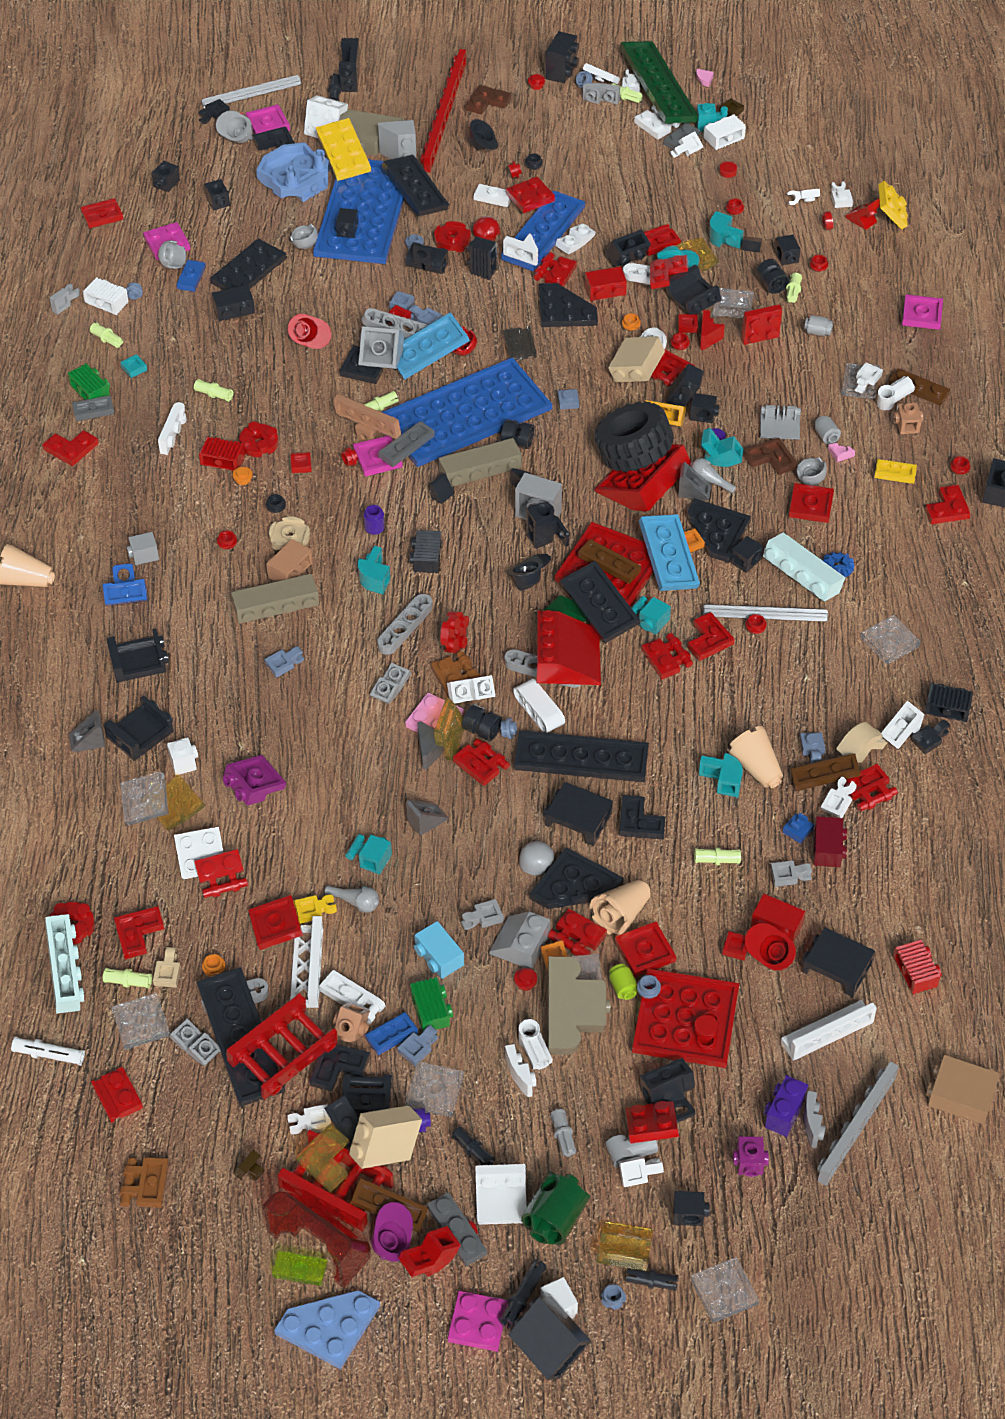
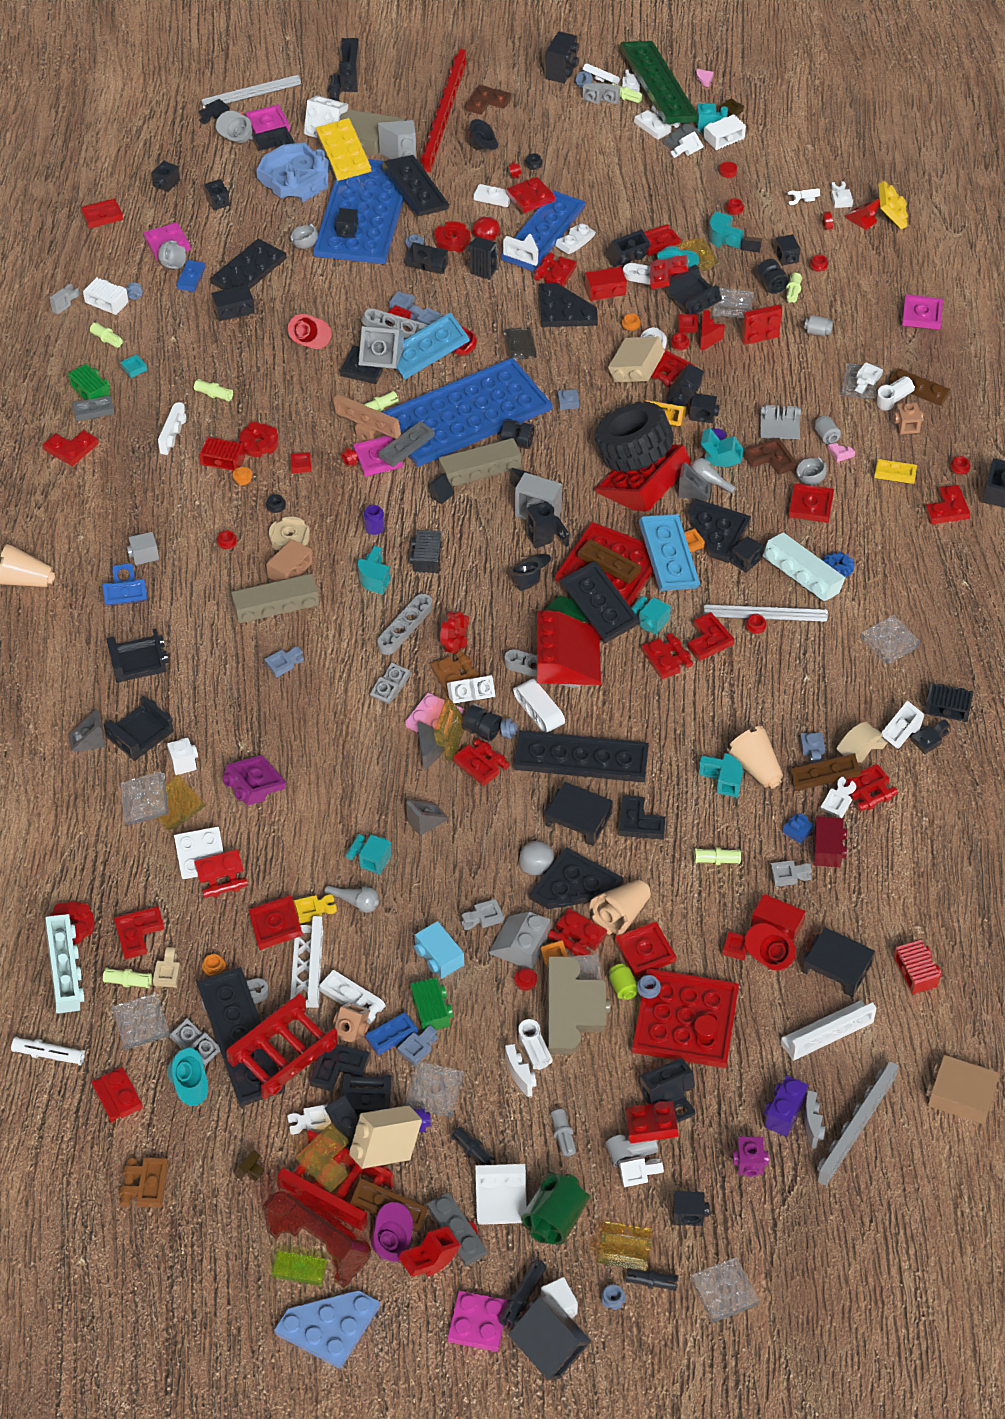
(188, 1076): none -> teal piece
(536, 81): red plate -> none

